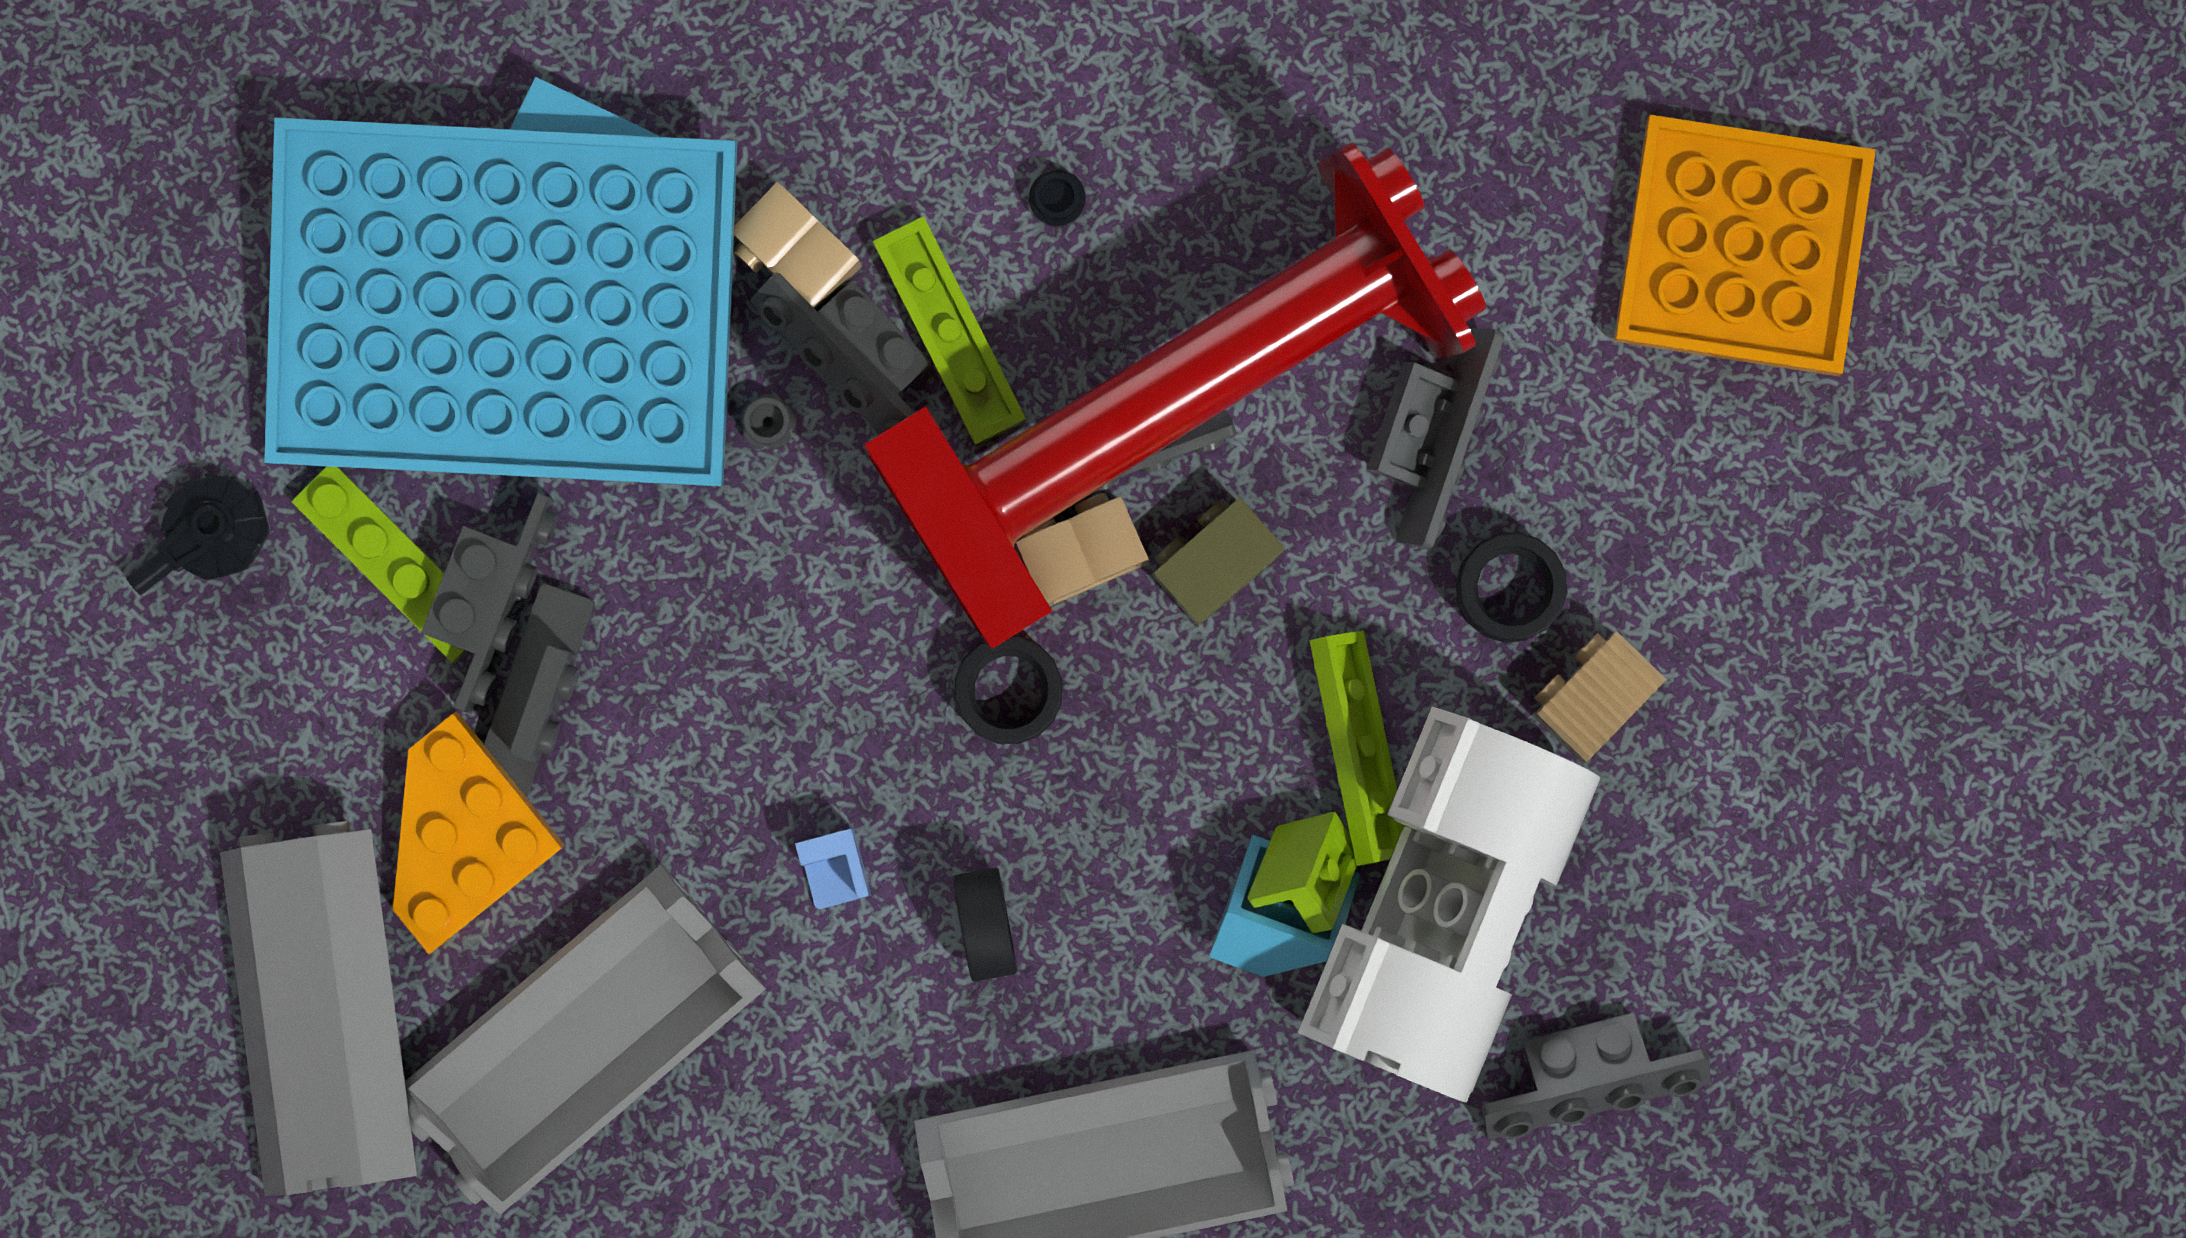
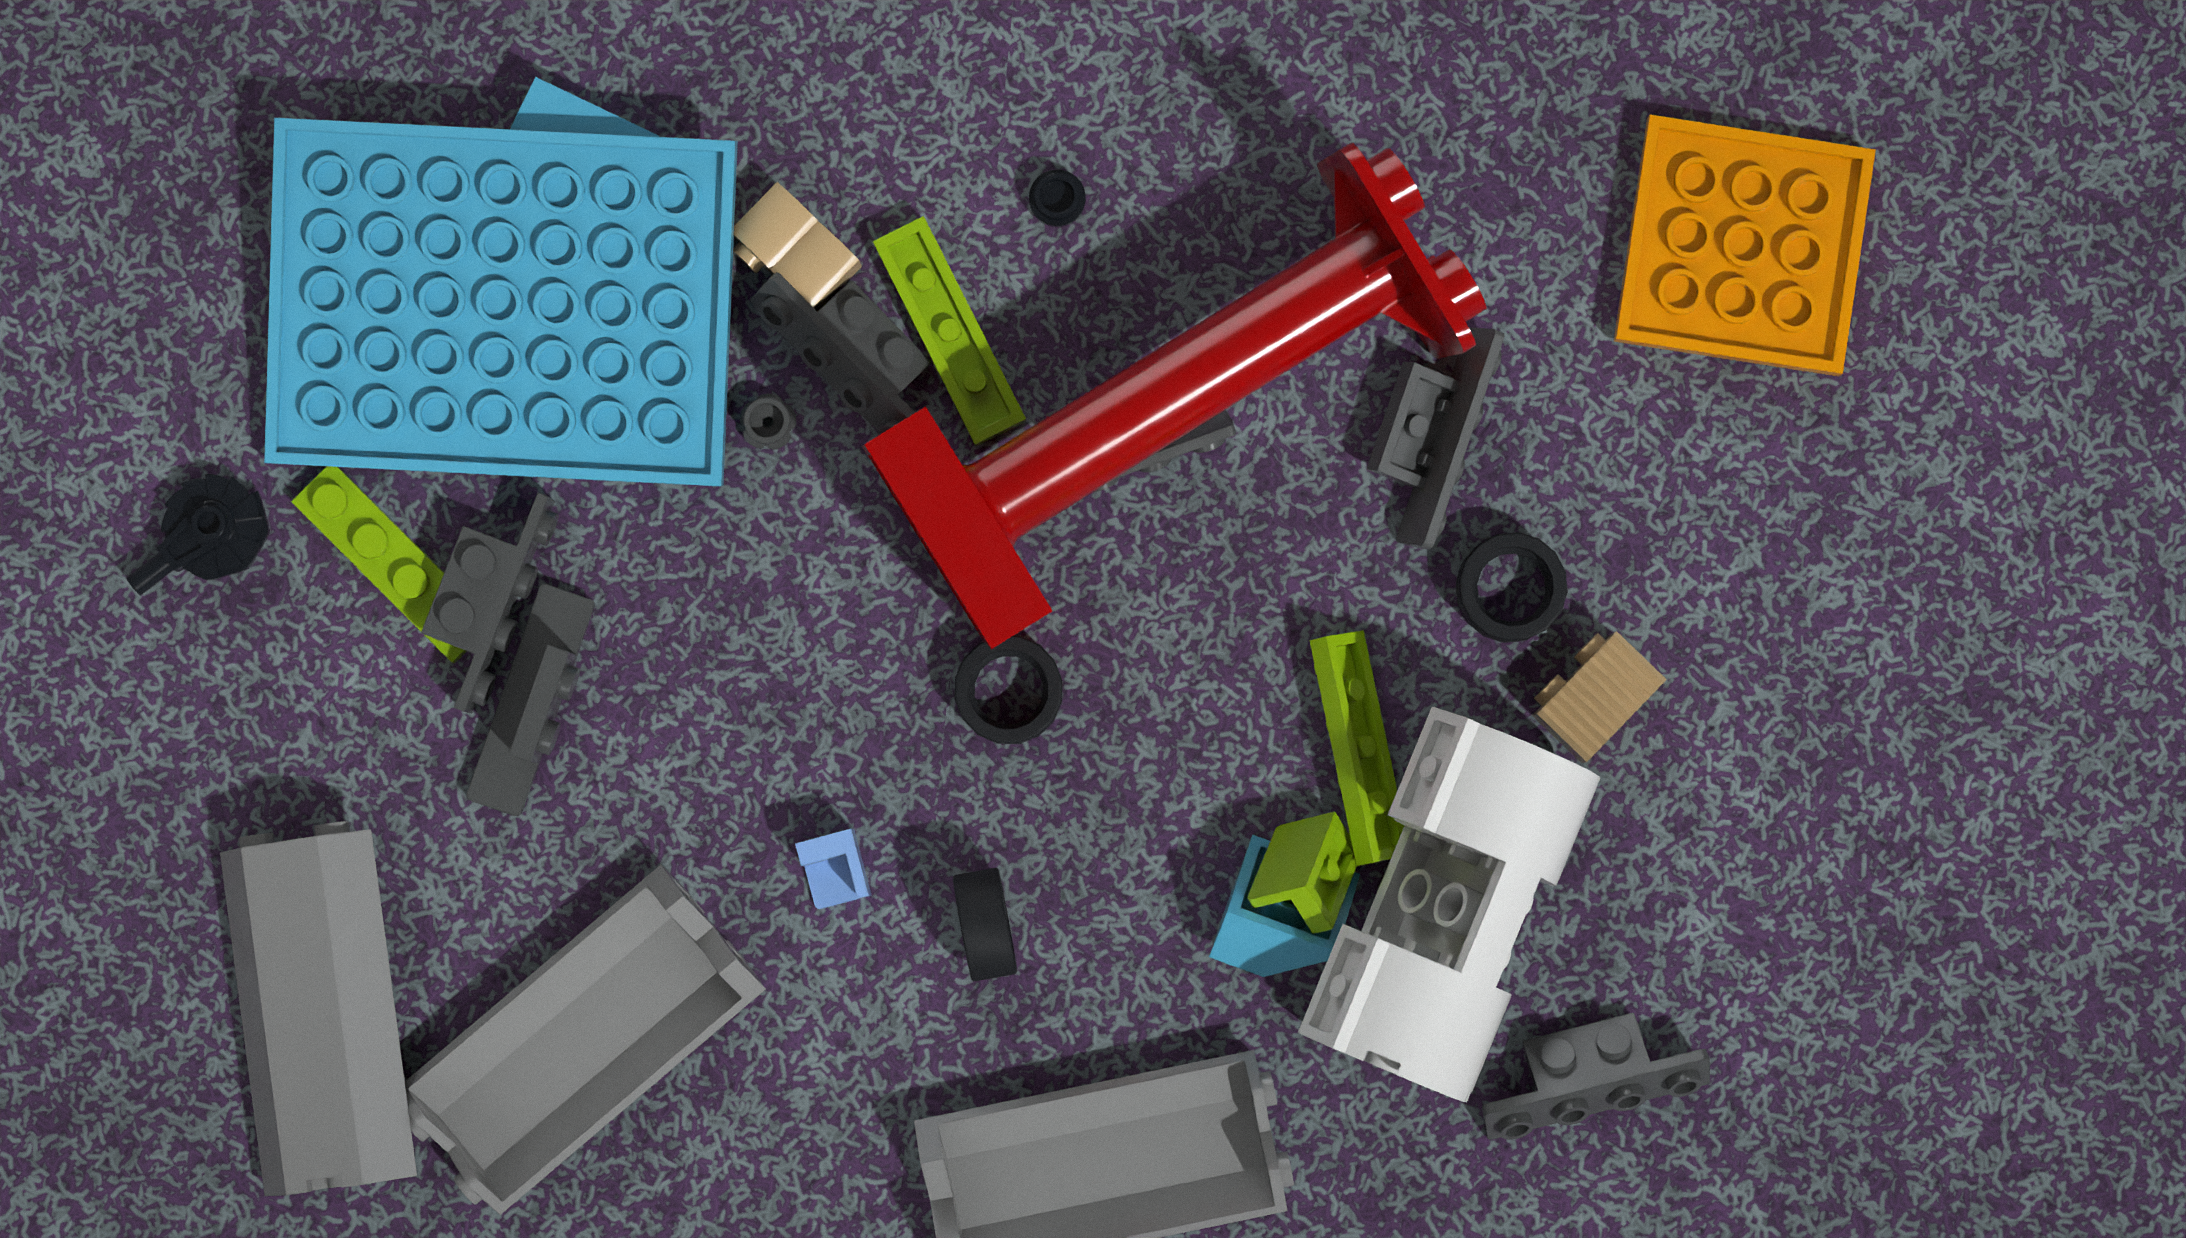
(461, 834): light orange plate -> none
(1082, 550): tan brick -> none
(1217, 560): olive brick -> none

